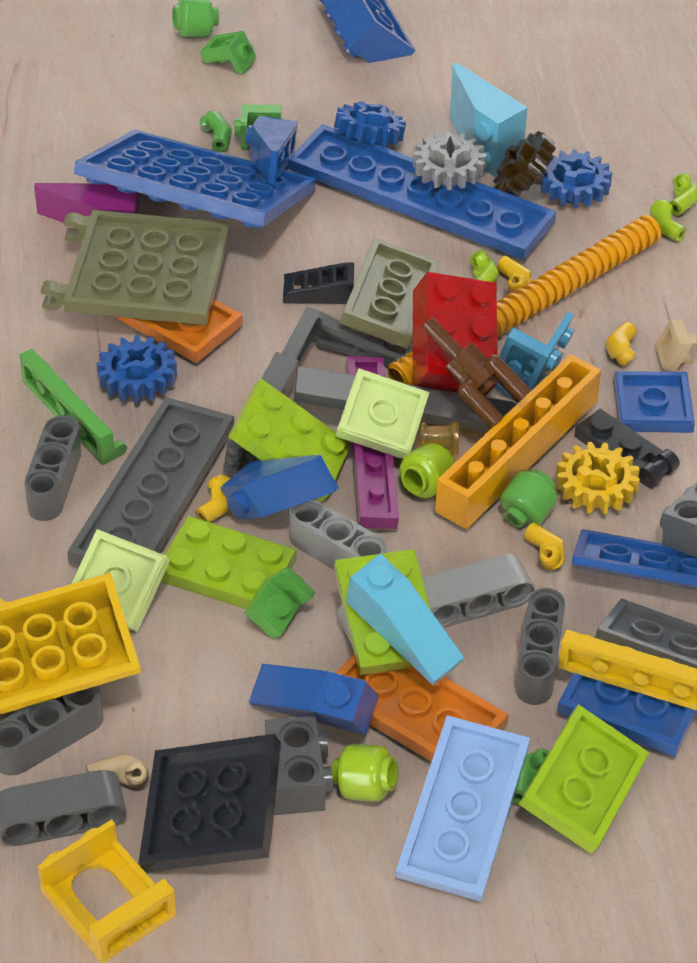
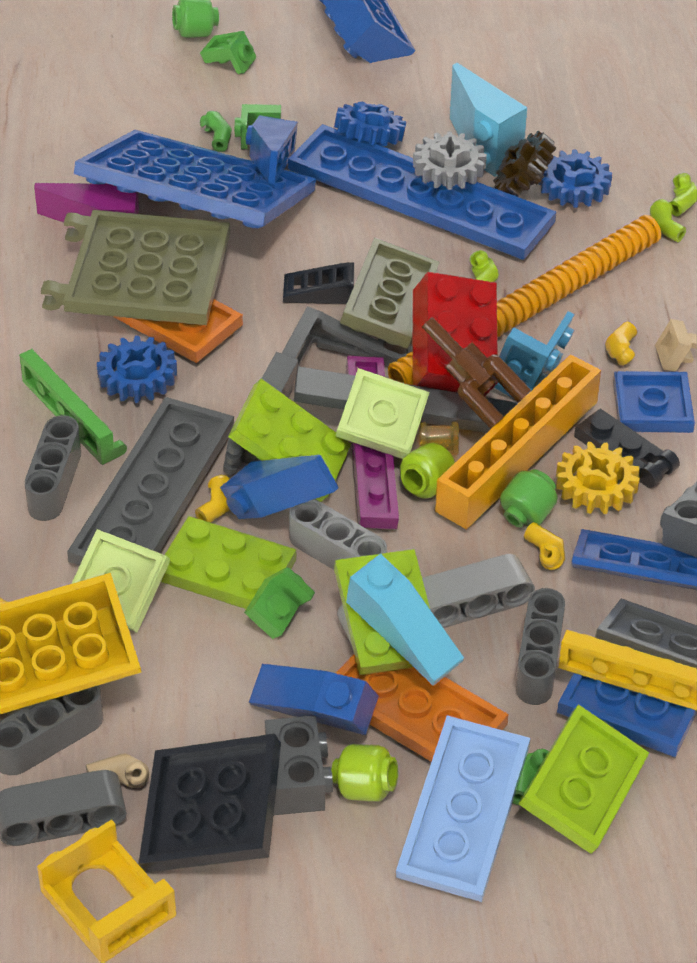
(517, 273): yellow arm -> none

